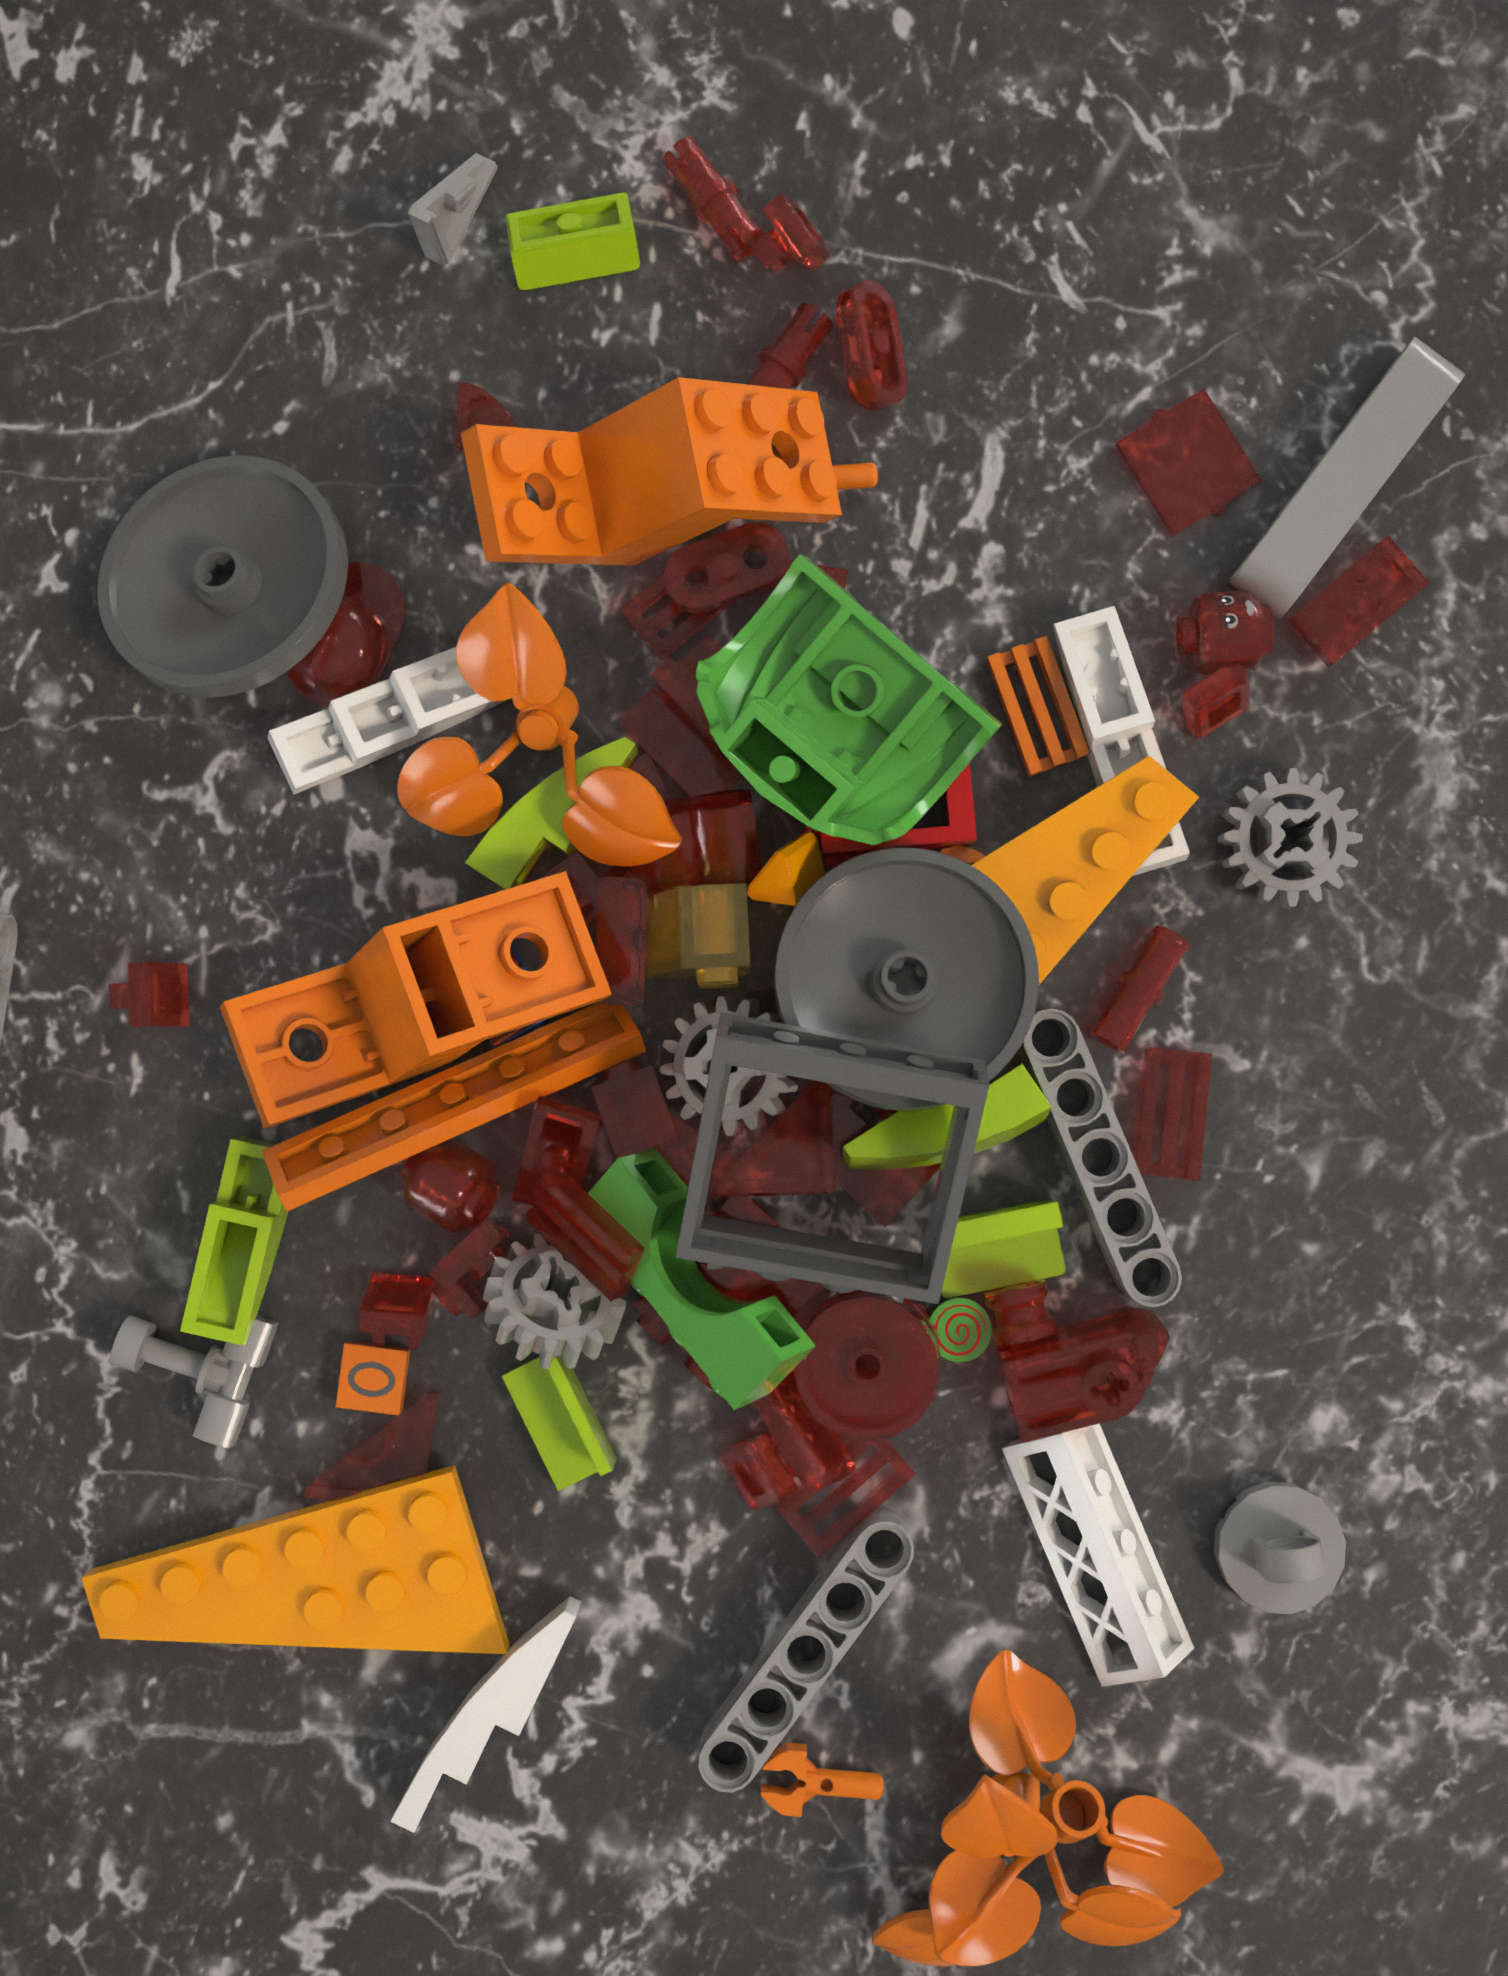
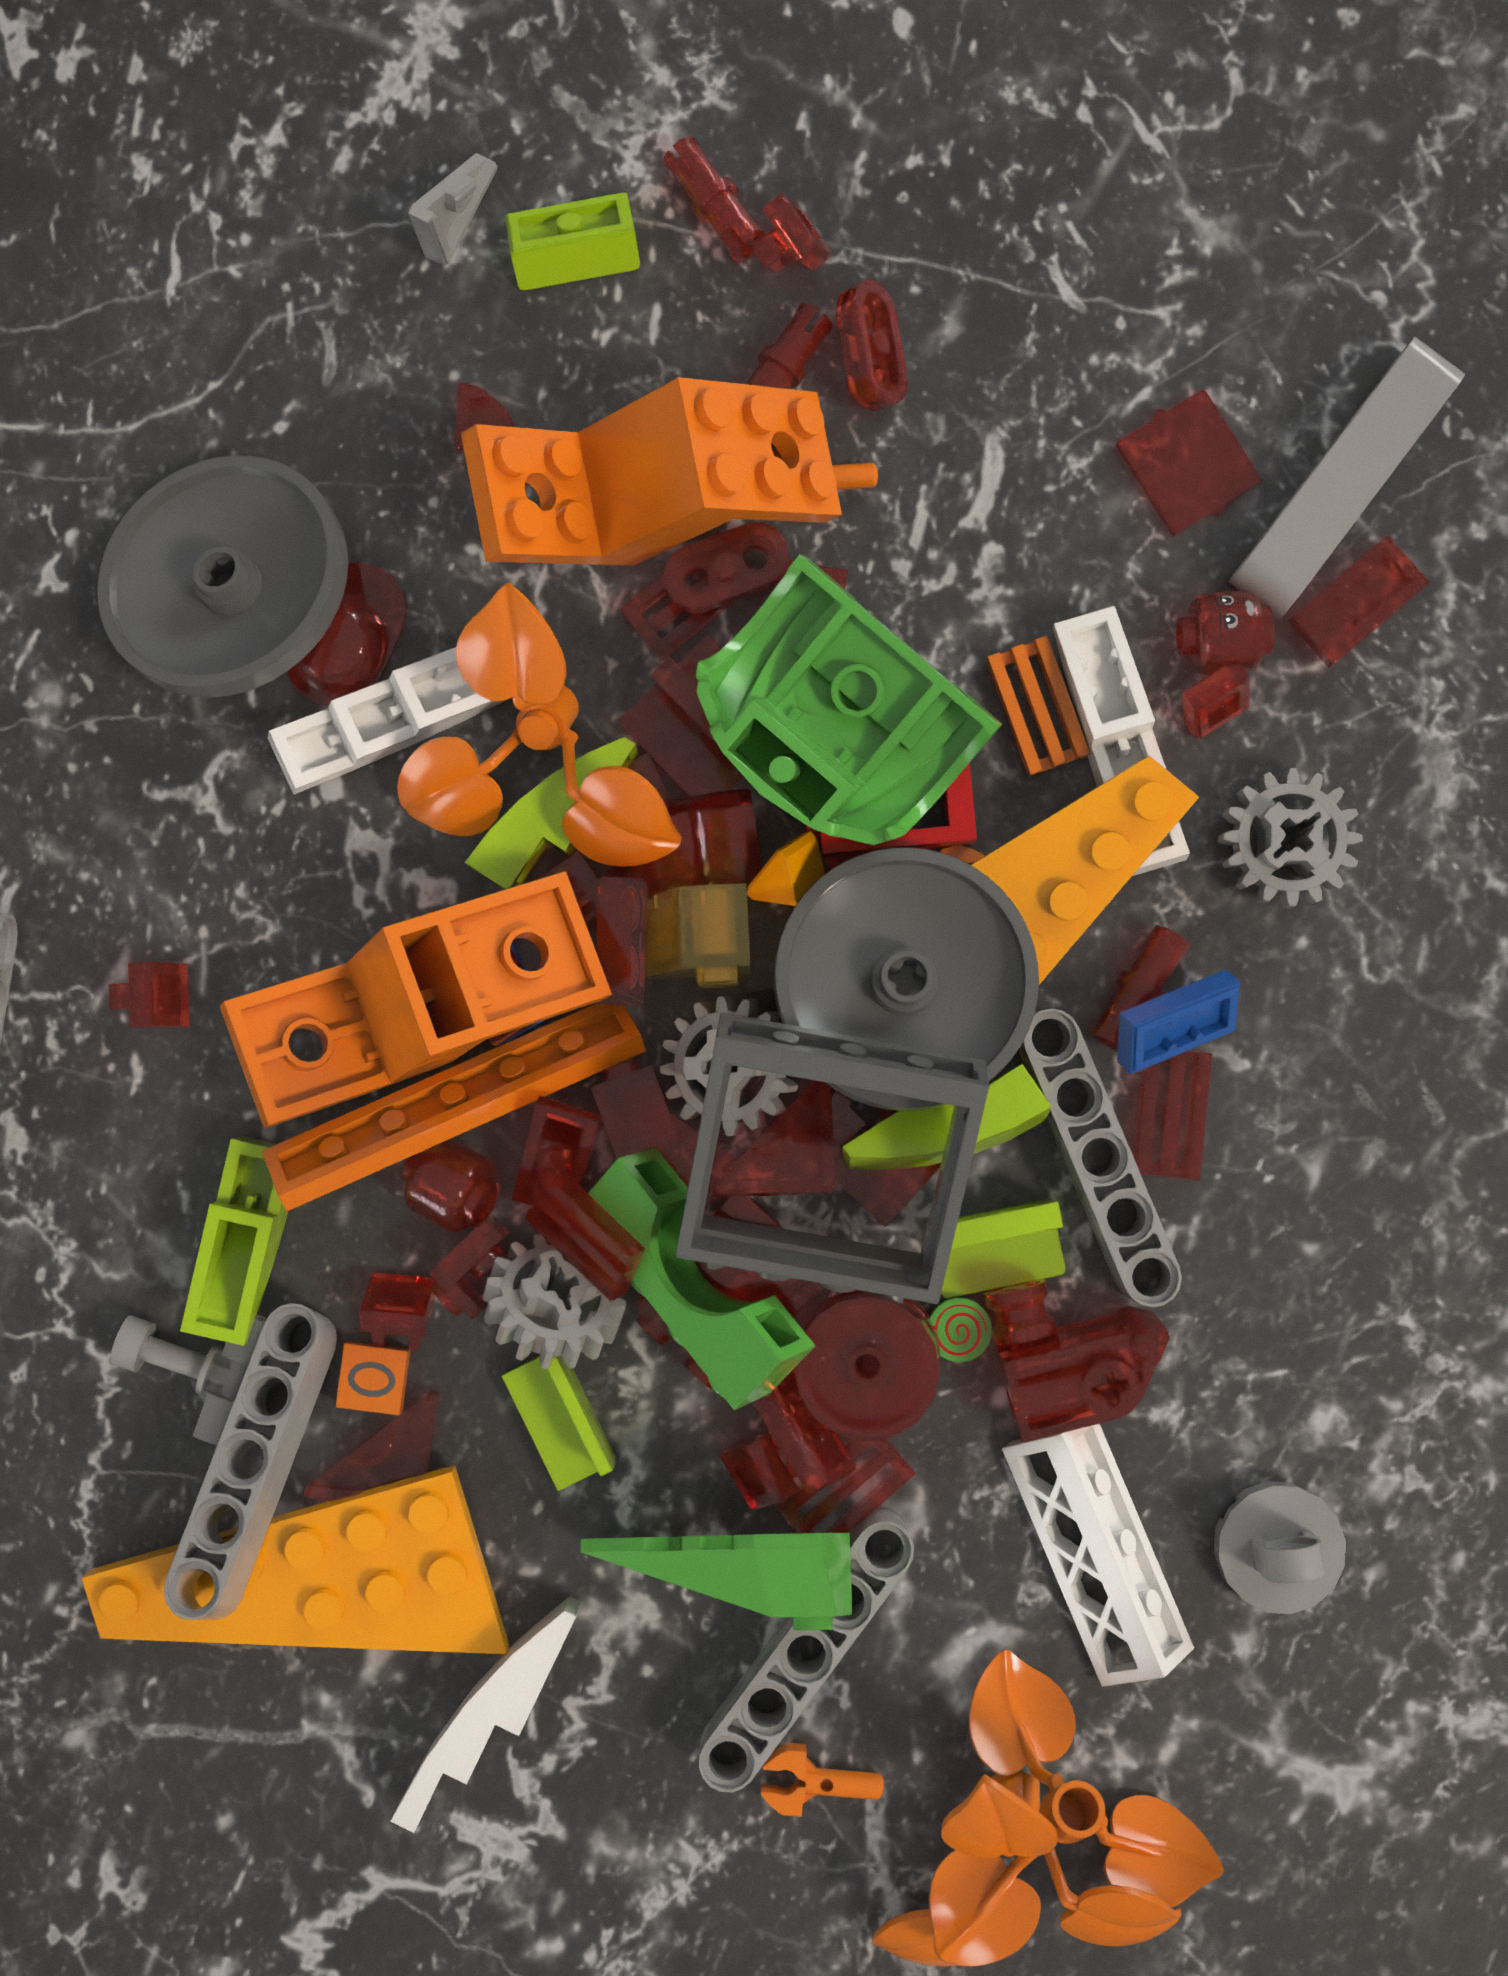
(226, 1483): none -> light grey beam
(767, 1573): none -> bright green wedge
(1178, 1021): none -> blue plate

